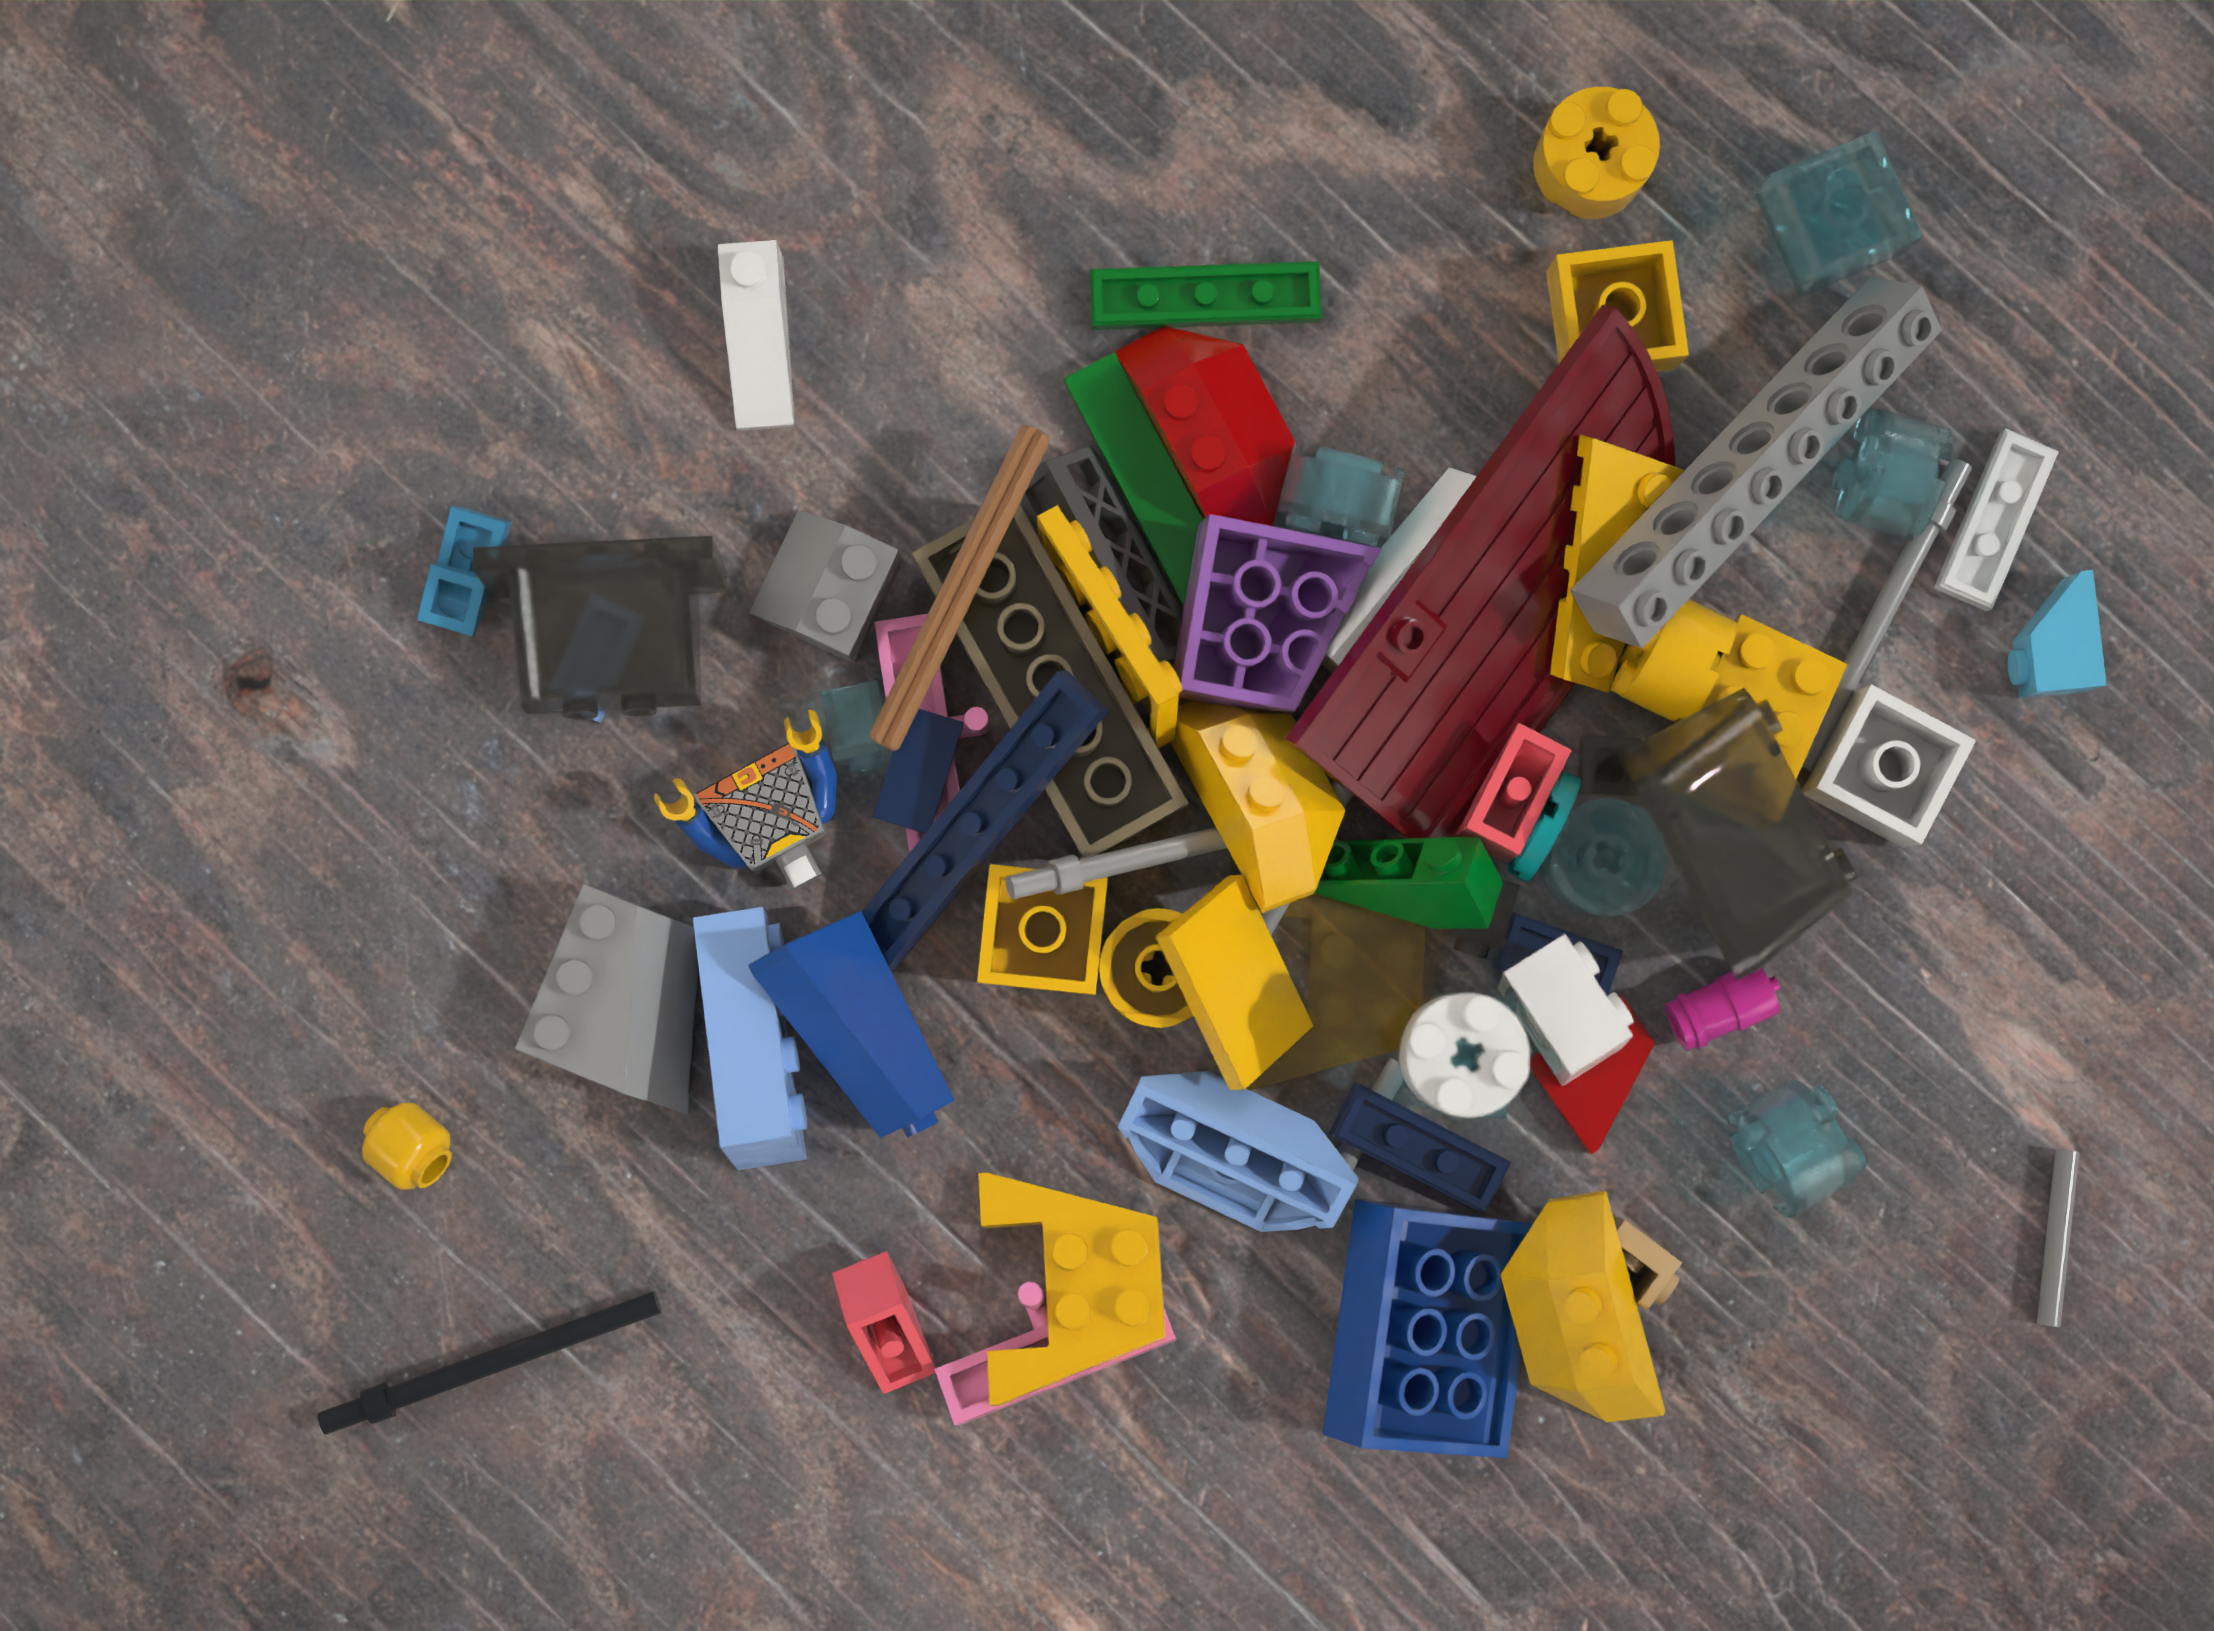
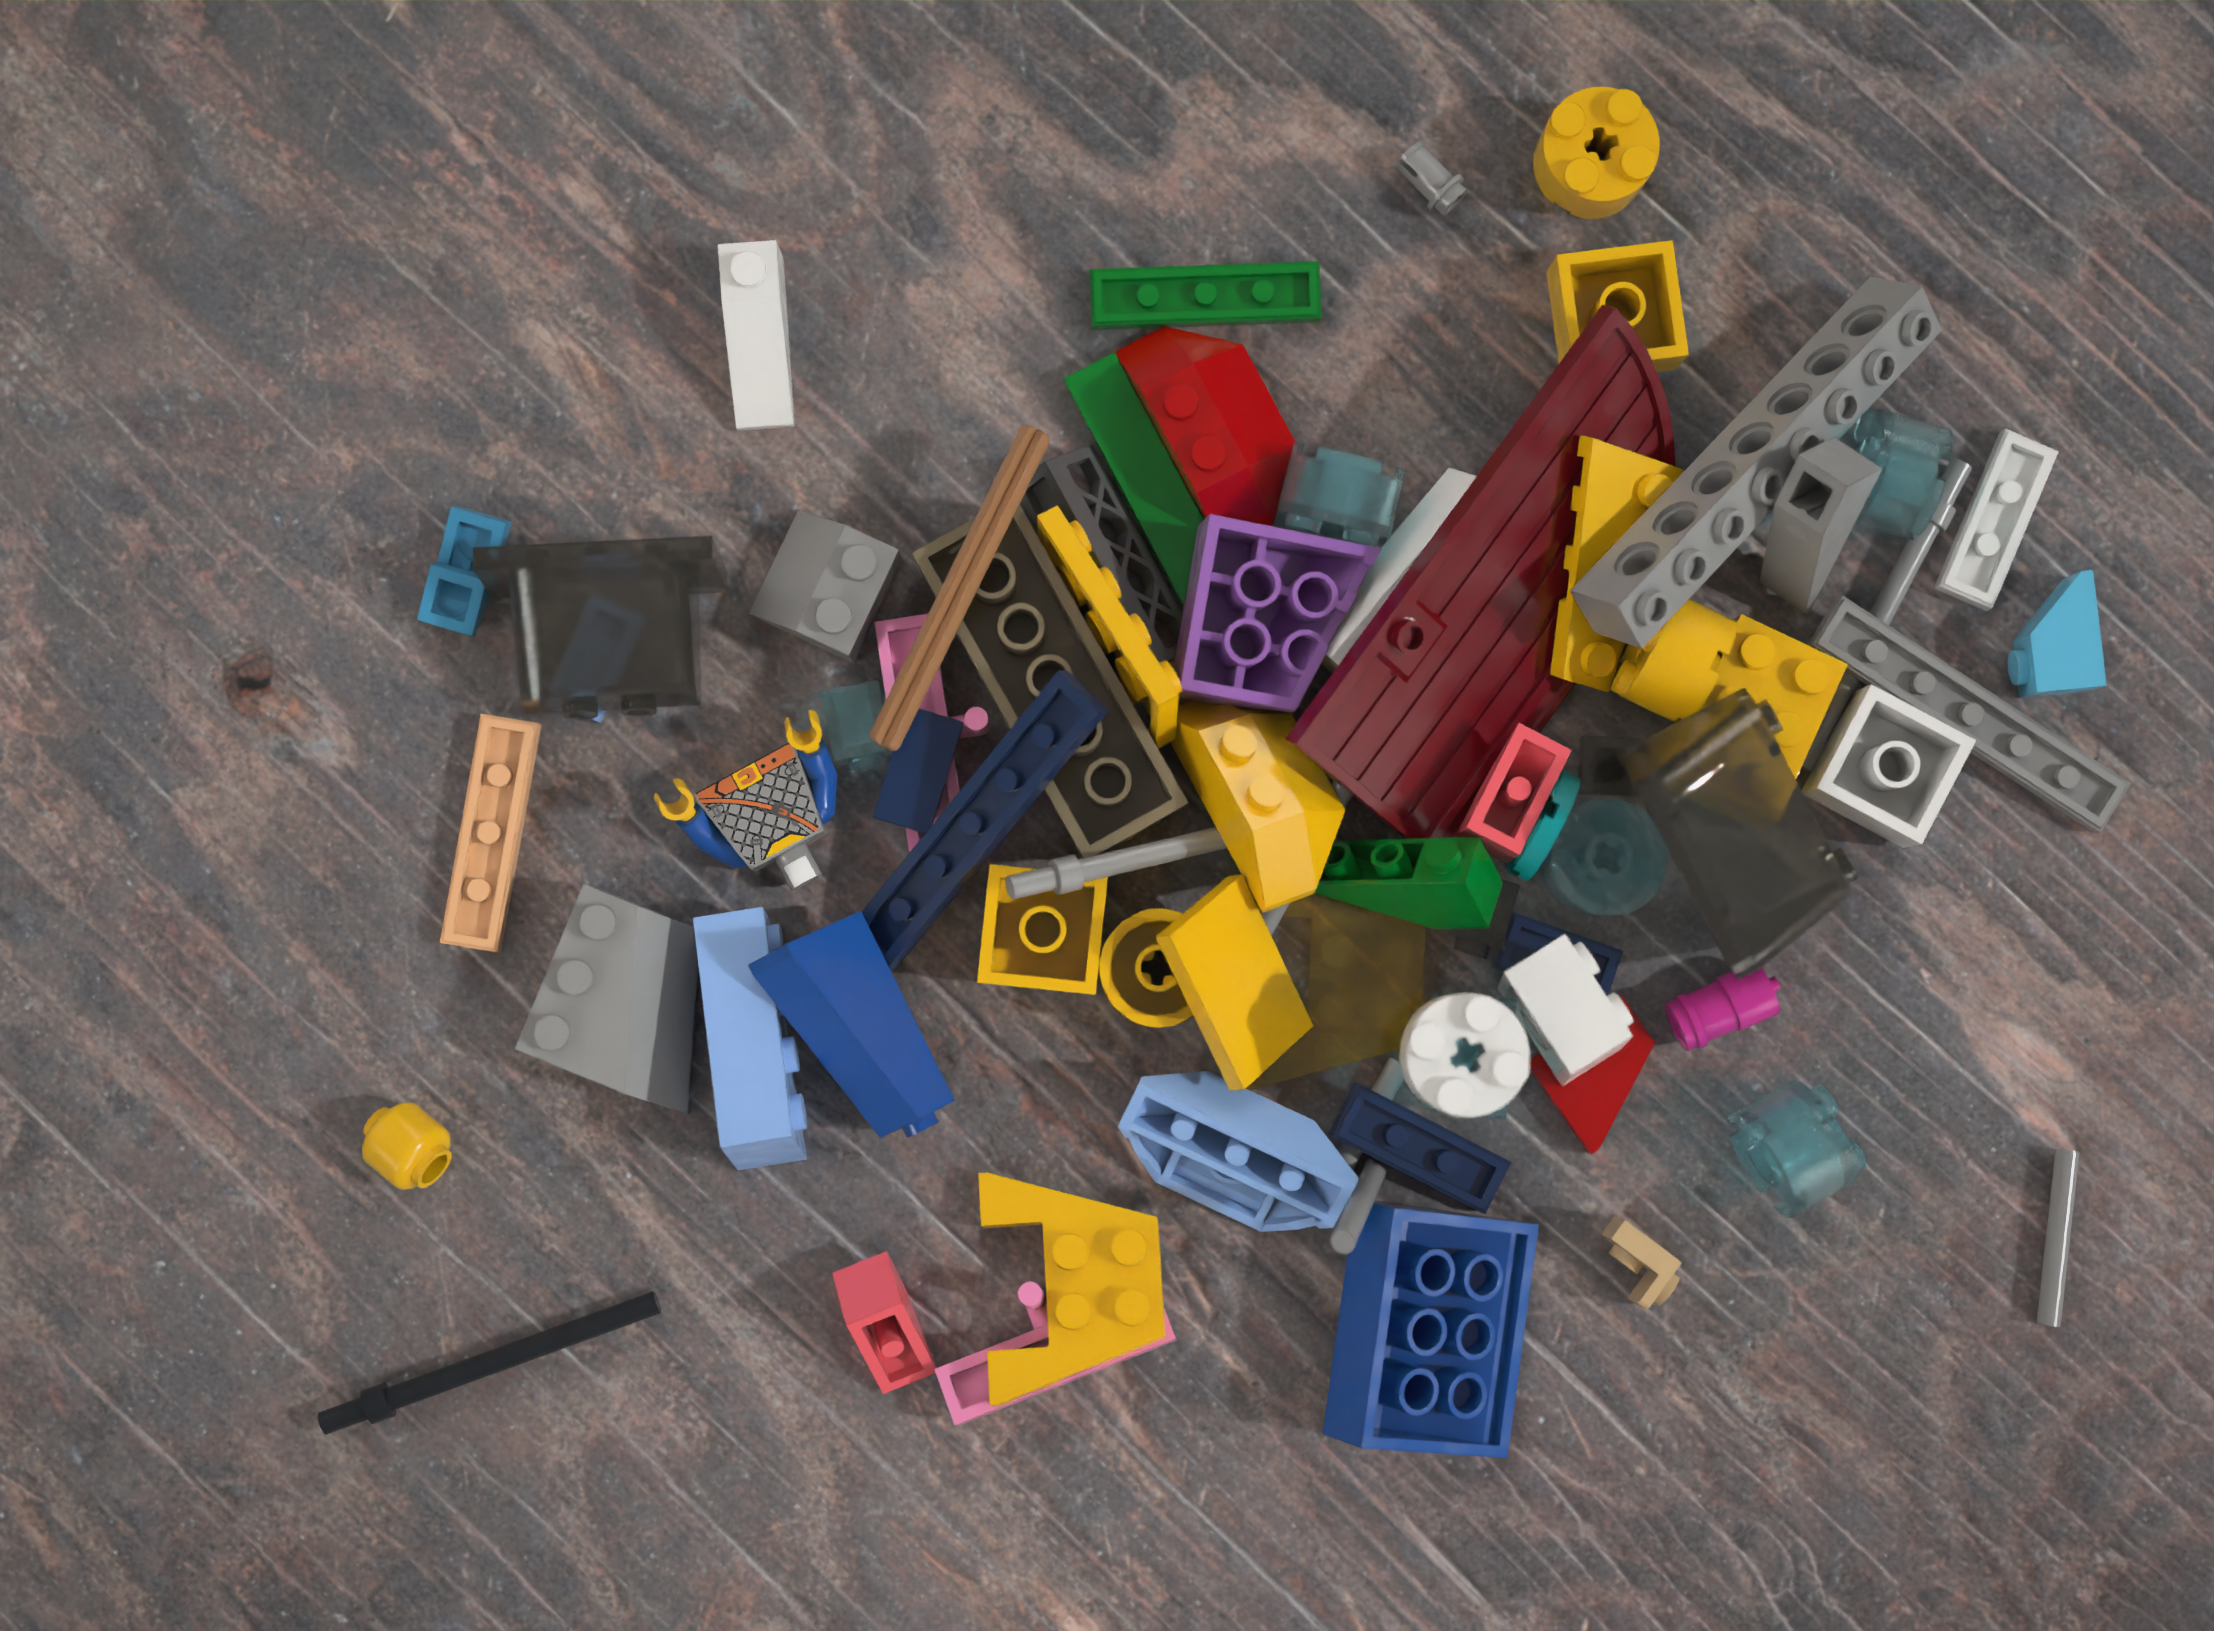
(490, 833): none -> light nougat tile
(1359, 1206): none -> light grey bar
(1431, 178): none -> light grey pin
(1580, 1312): yellow wedge -> none
(1815, 519): none -> light grey slope
(1838, 213): clear light blue brick -> none
(2002, 733): none -> light grey tile

